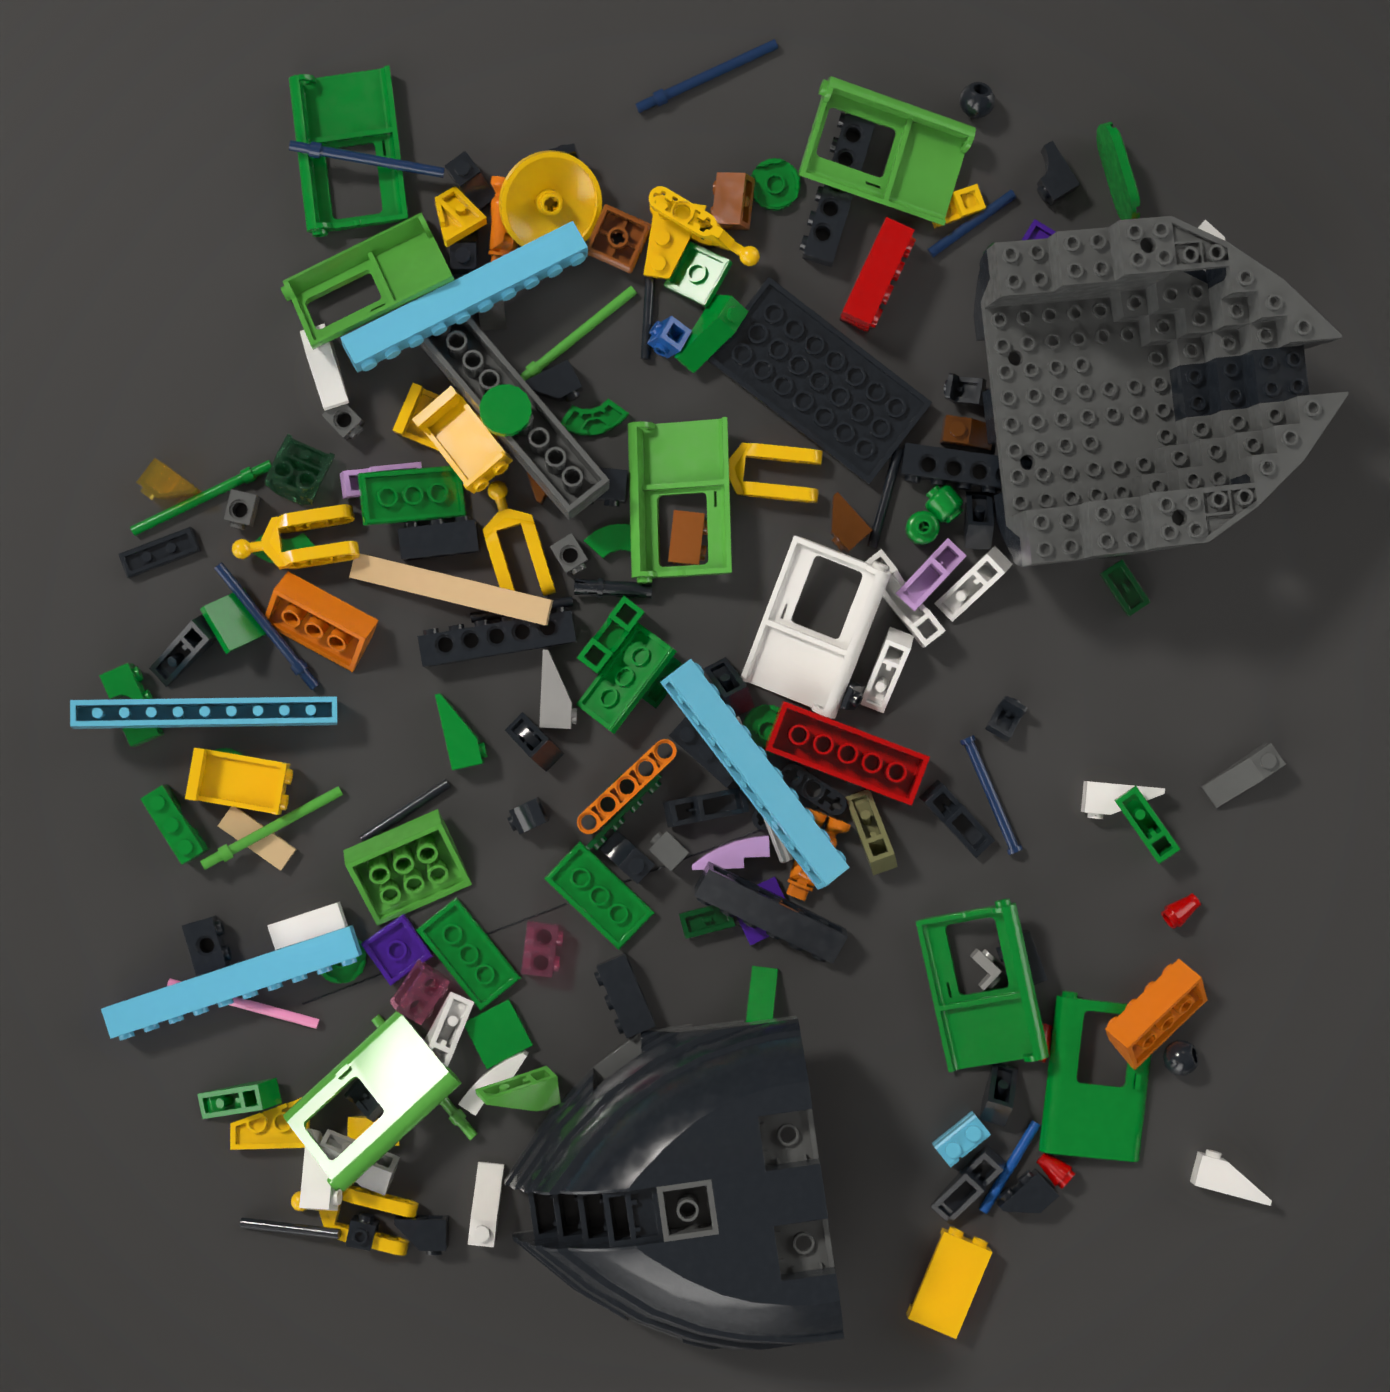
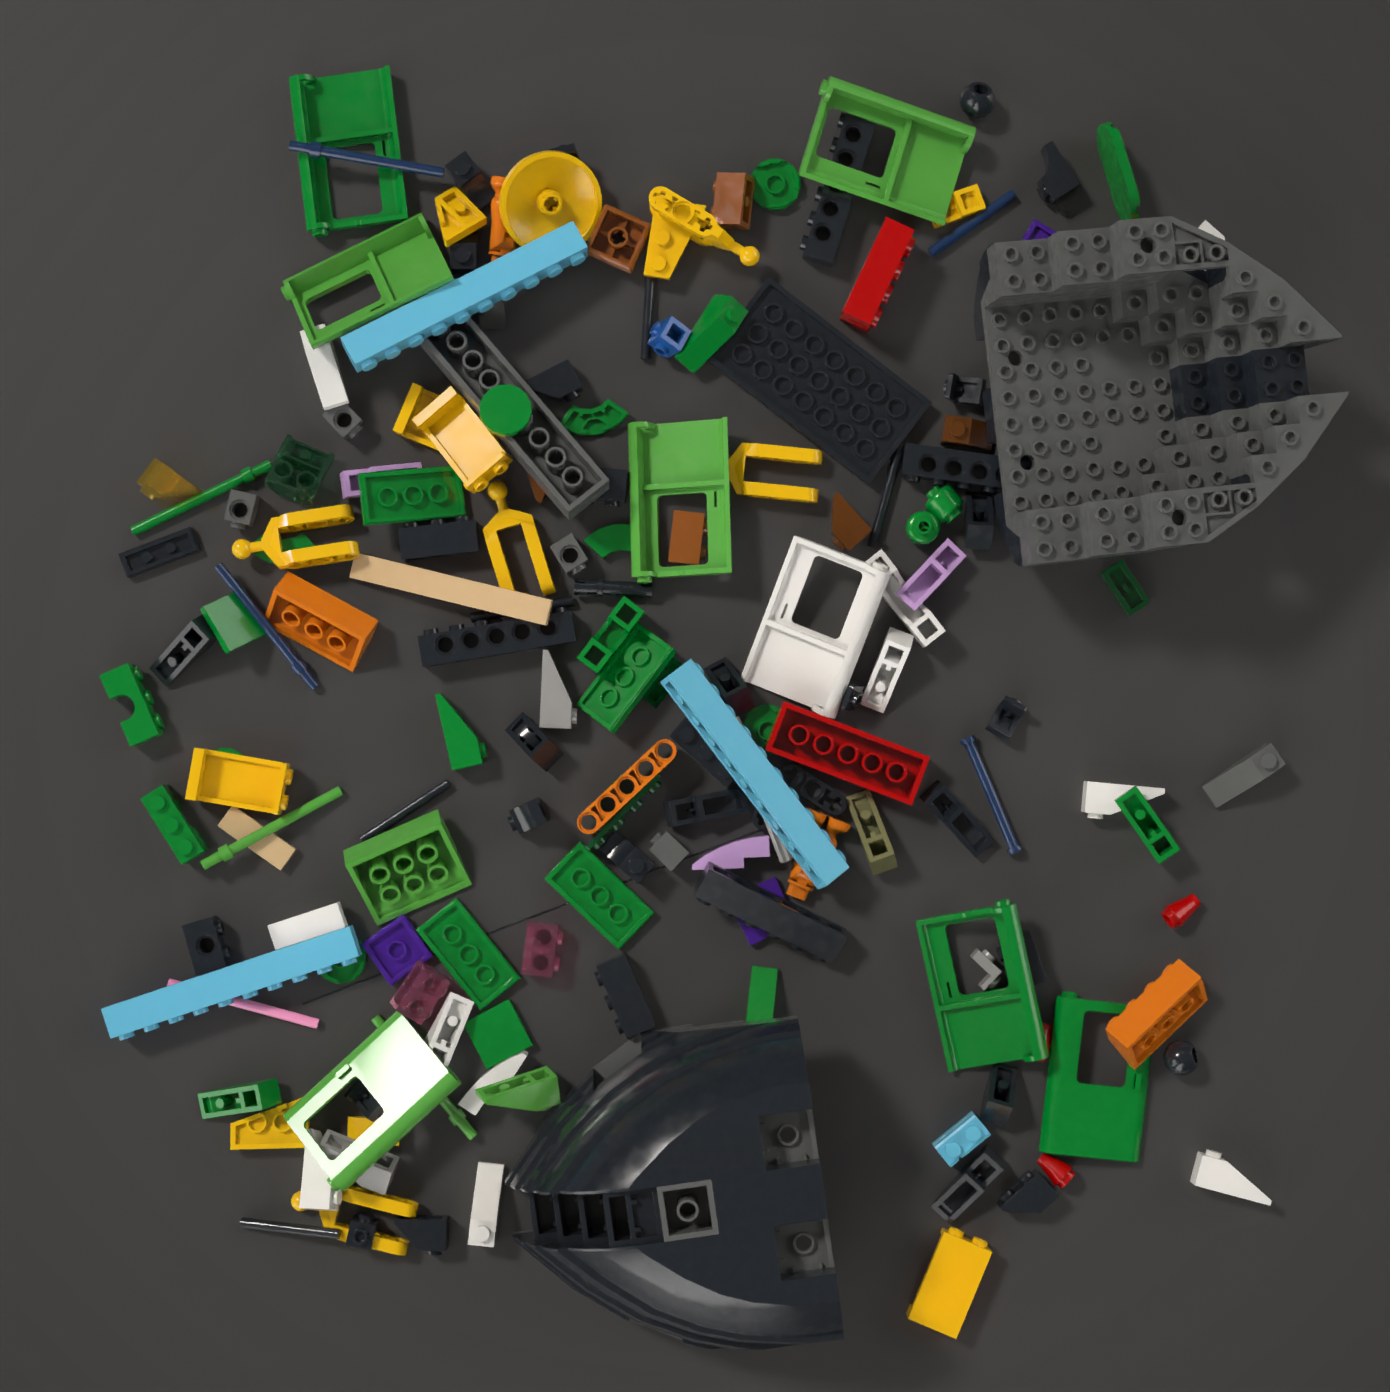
(203, 712): medium azure brick -> none
(536, 367): bright green bar -> none
(662, 96): dark blue bar -> none
(698, 274): tile -> none
(704, 921): dark green plate -> none
(973, 583): white slope -> none
(1009, 1167): blue bar -> none

